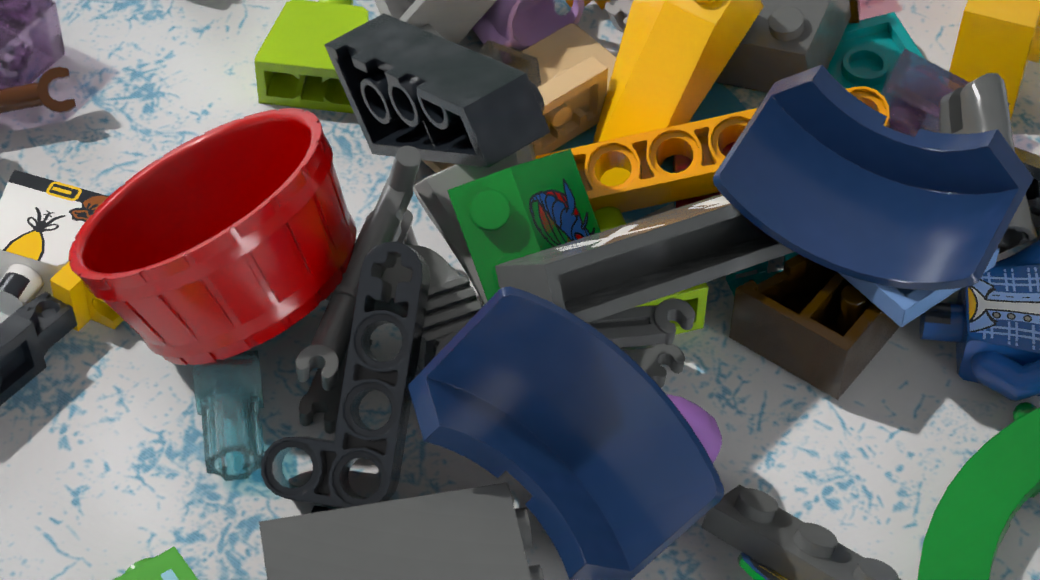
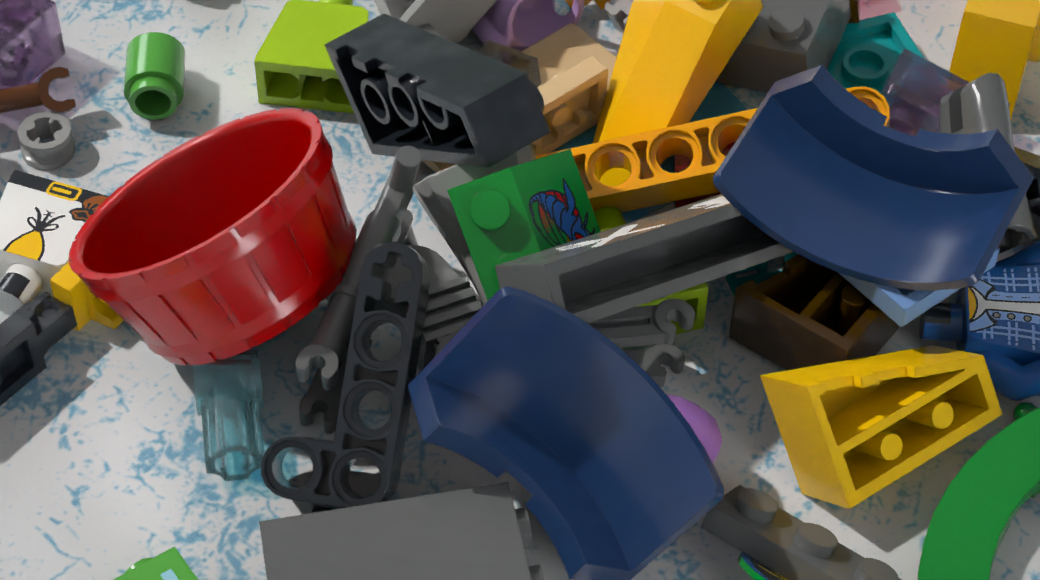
(44, 126): none -> light grey bush
(154, 75): none -> bright green brick
(877, 417): none -> yellow wedge

